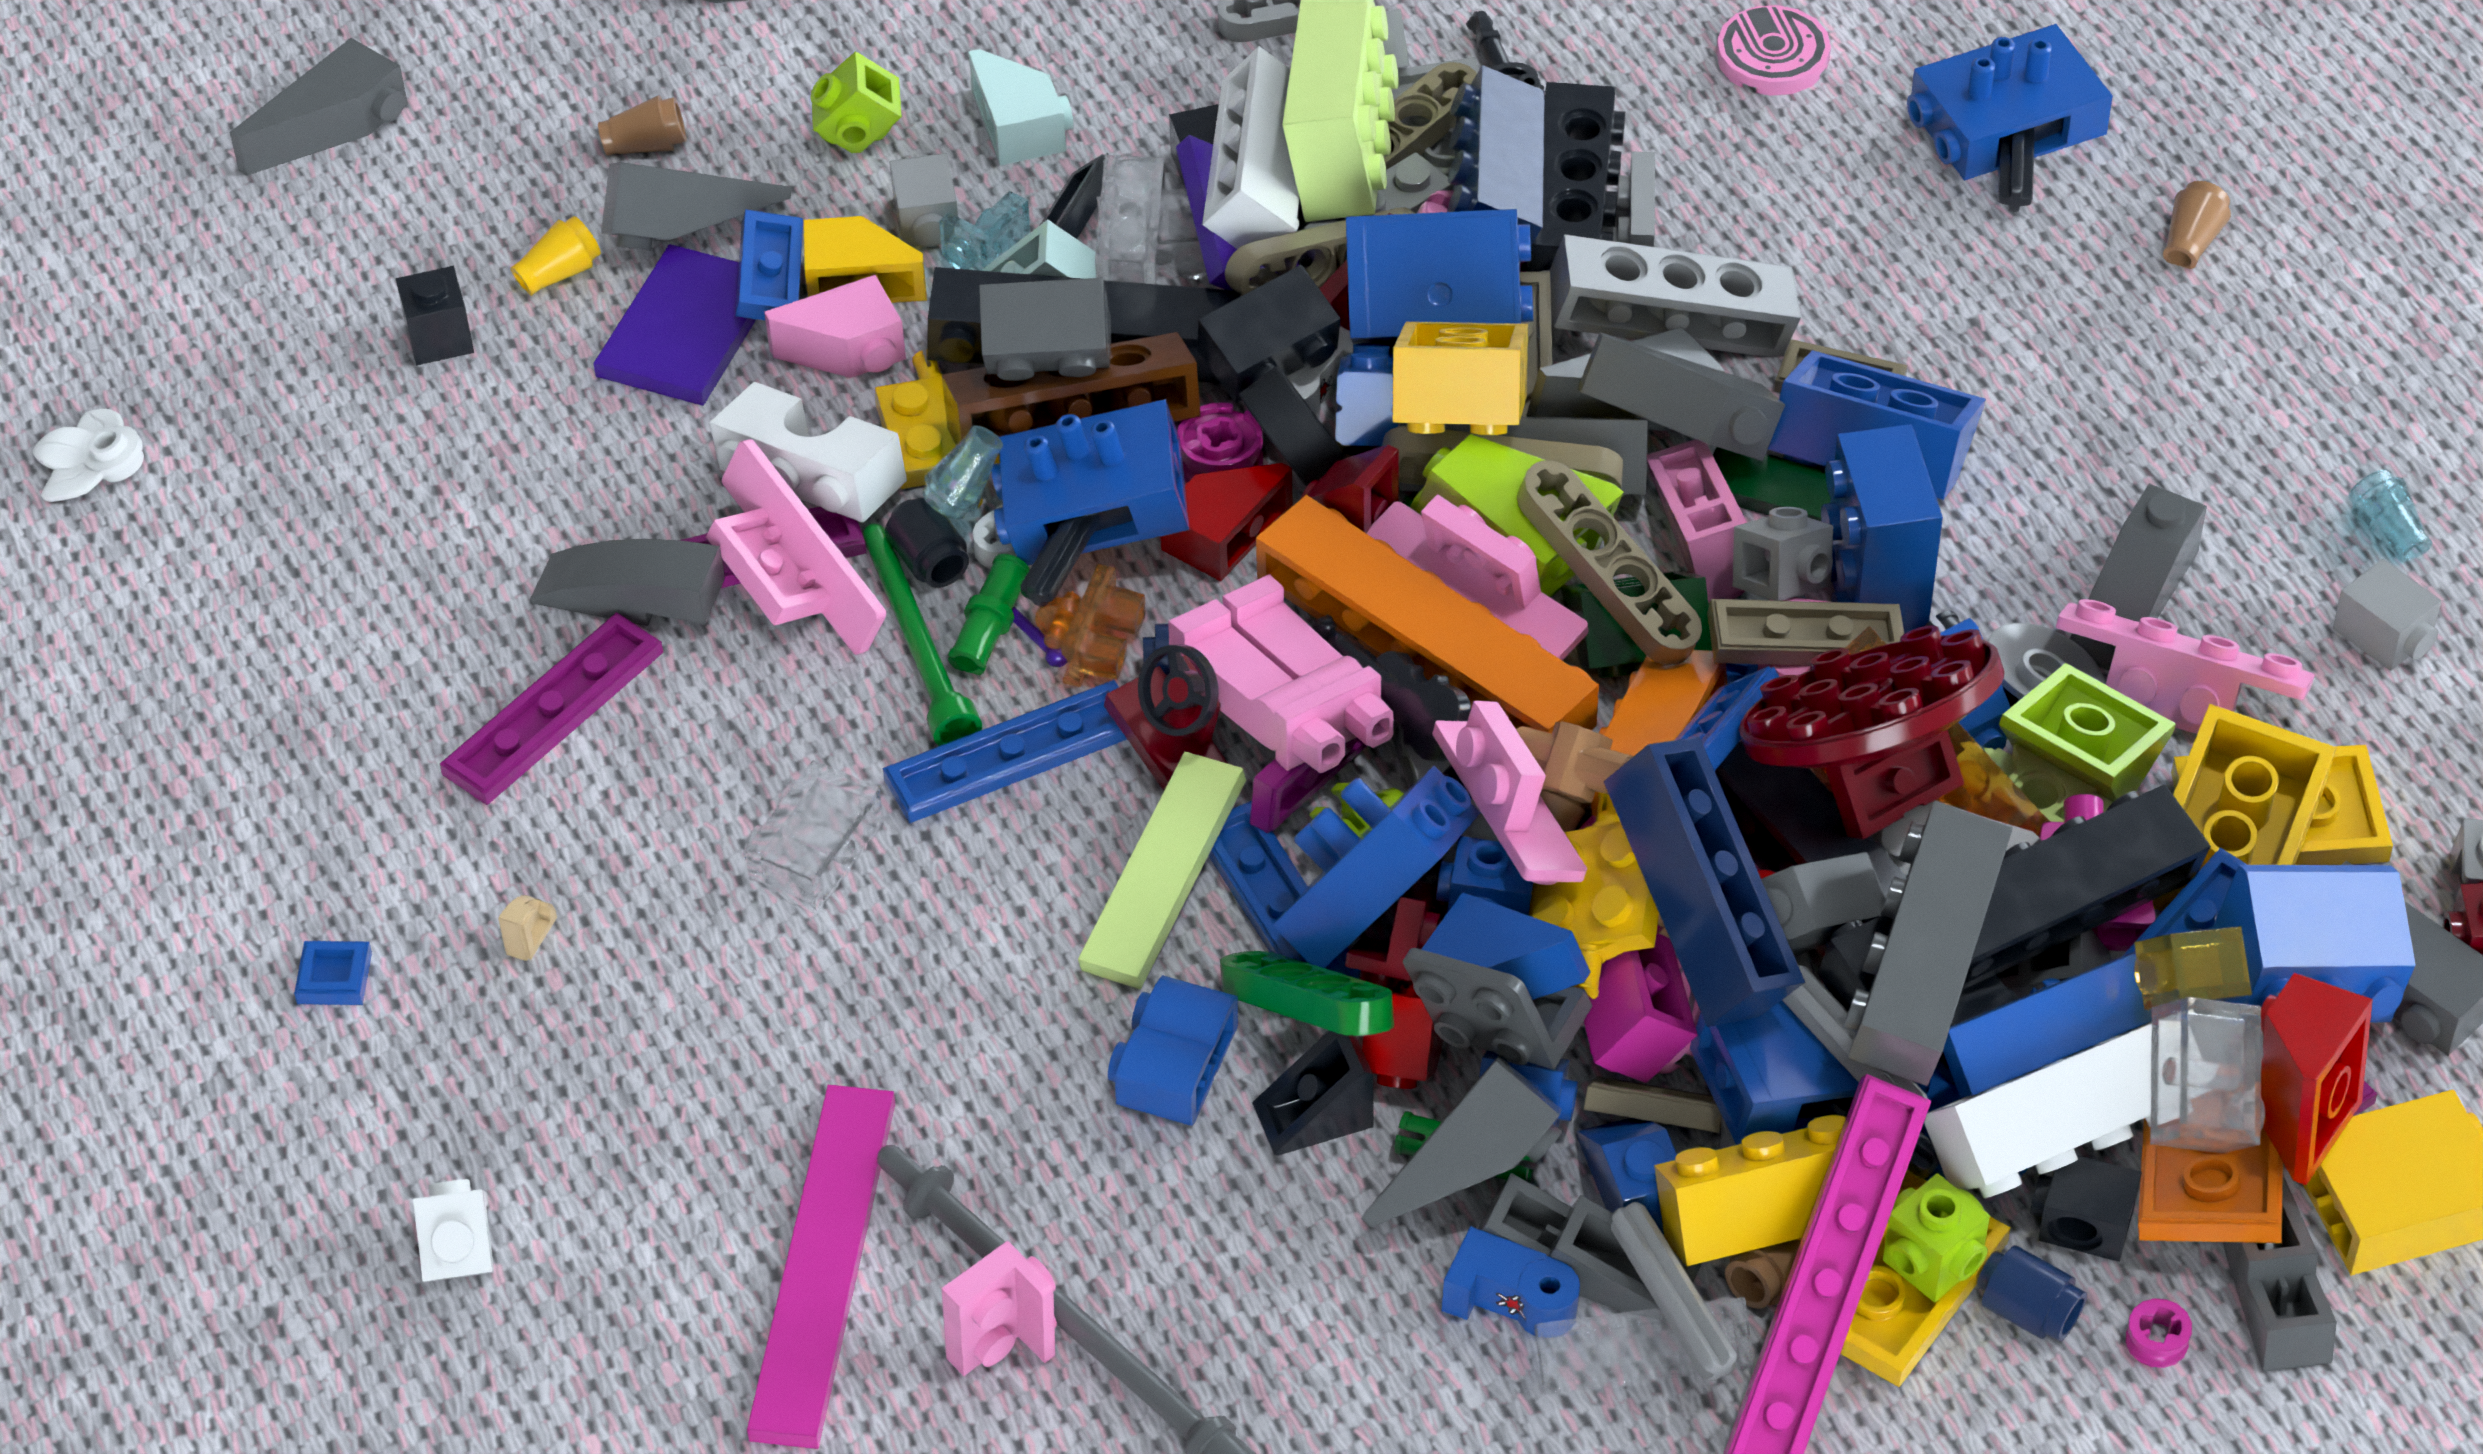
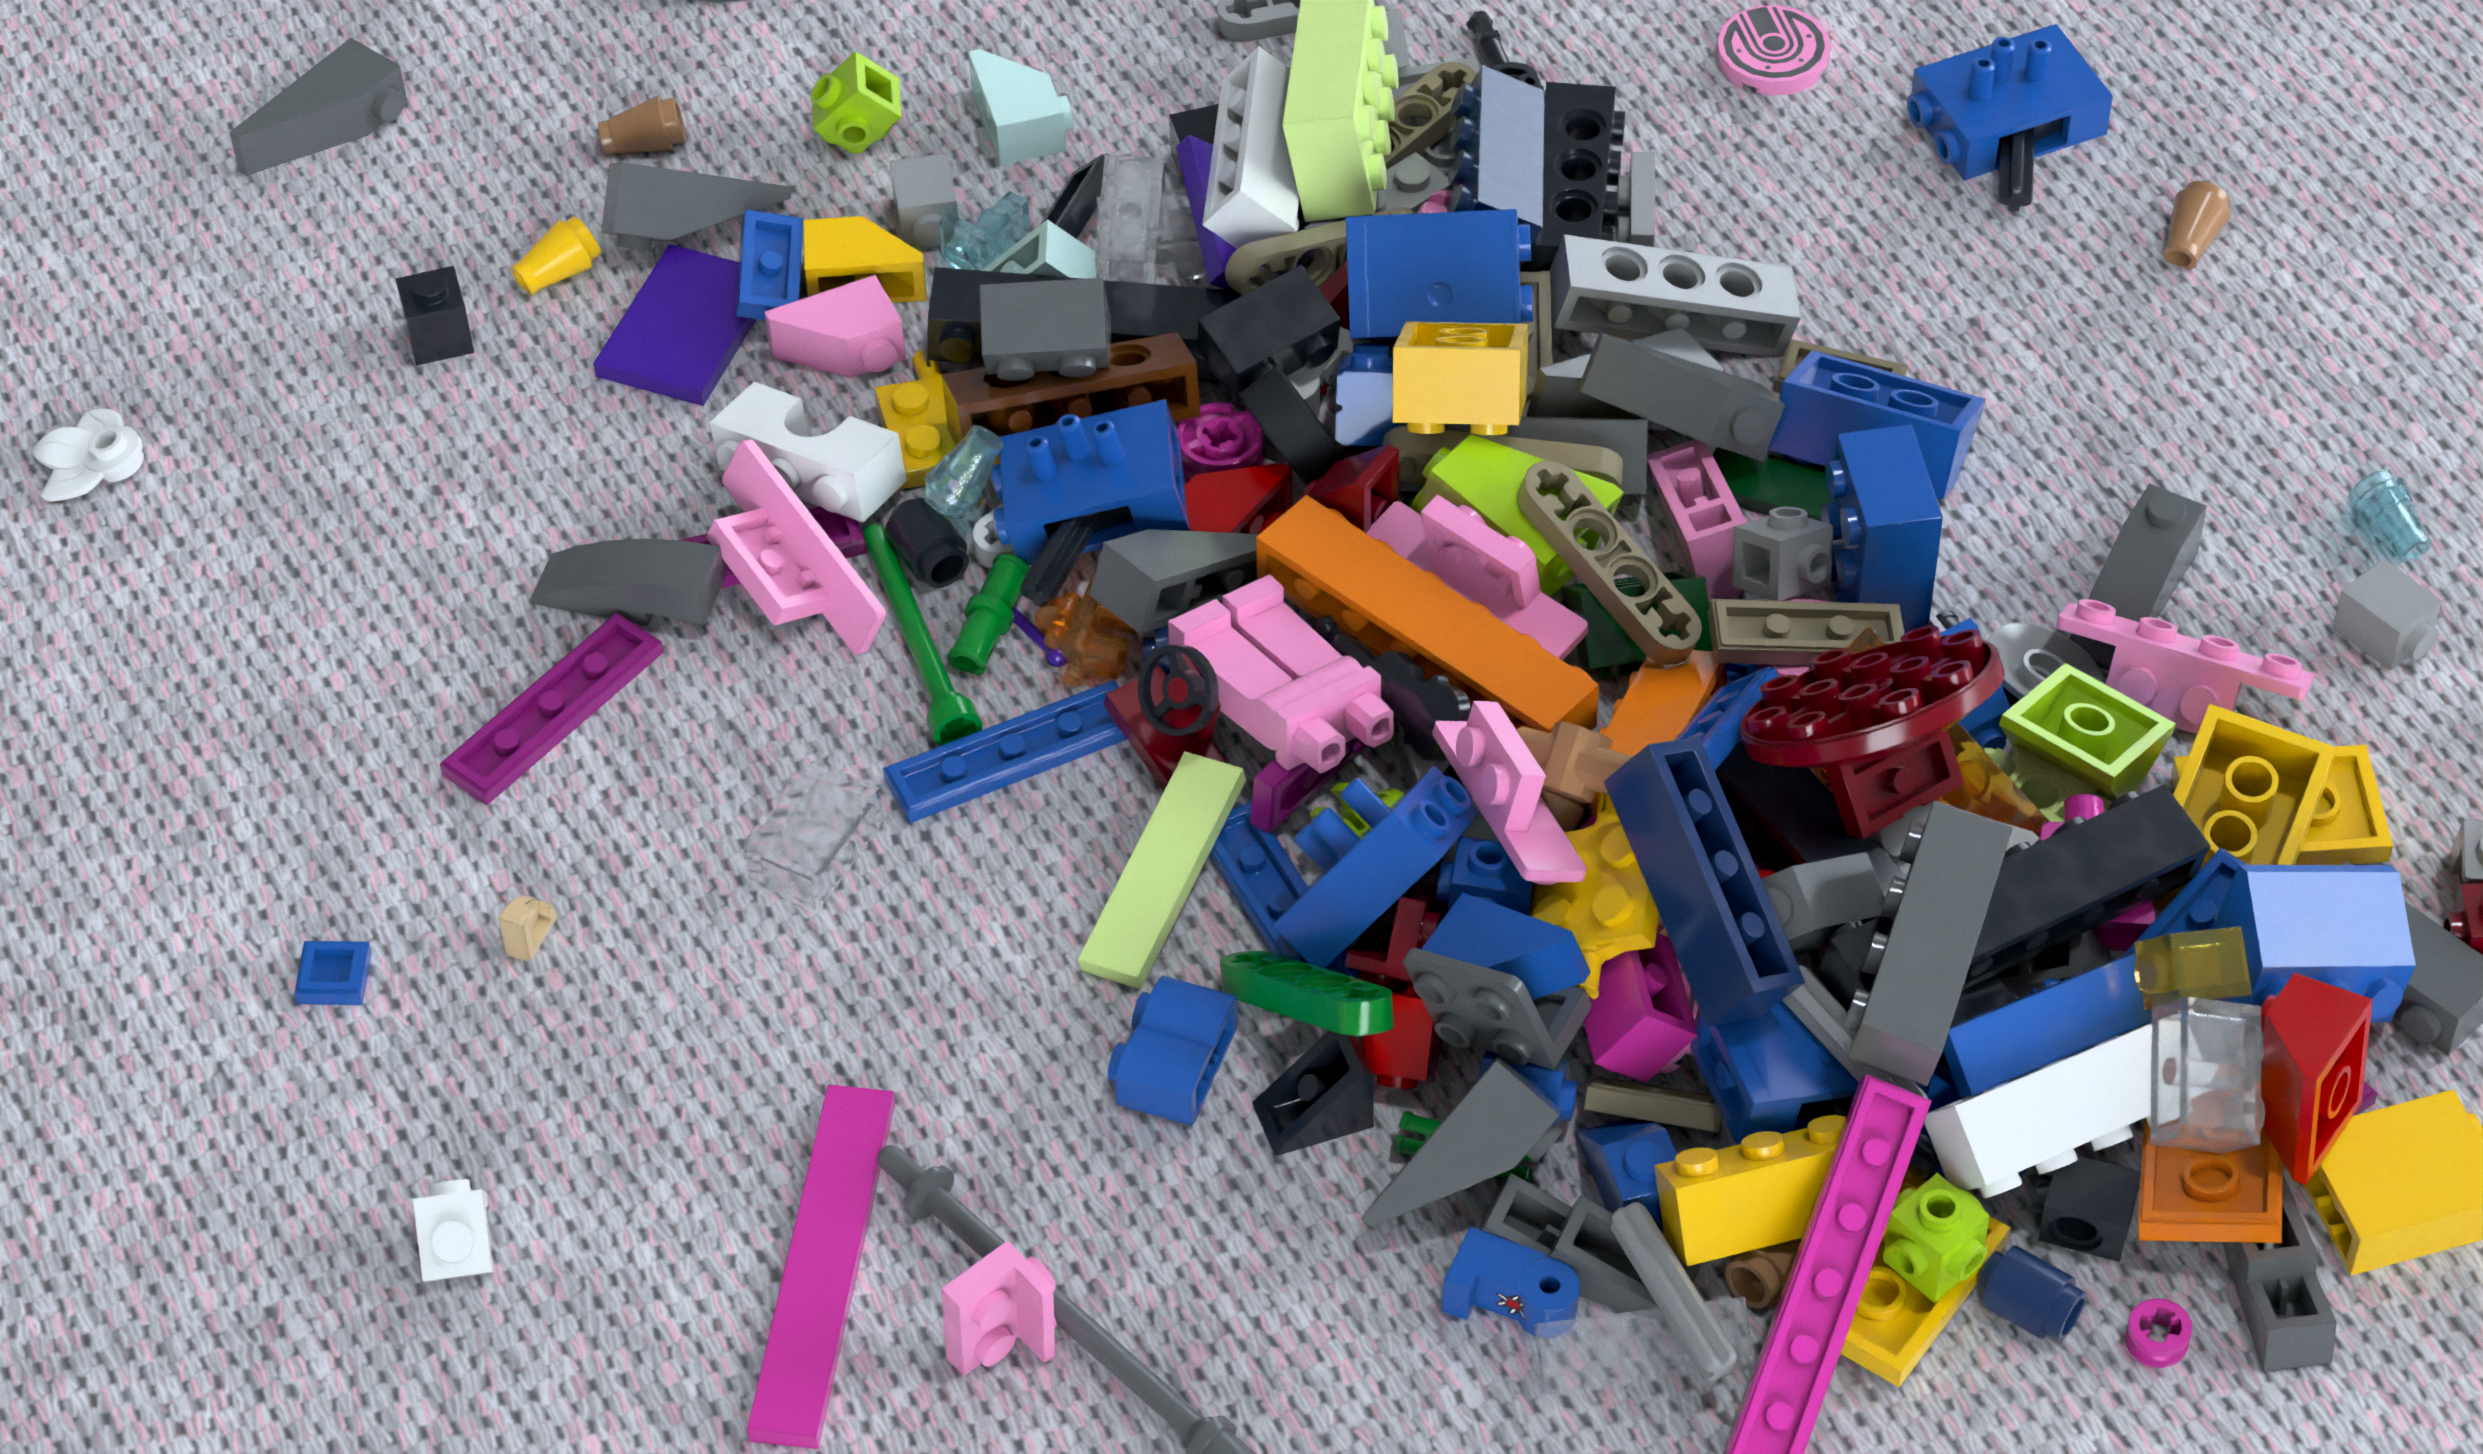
(1170, 572): none -> dark grey slope

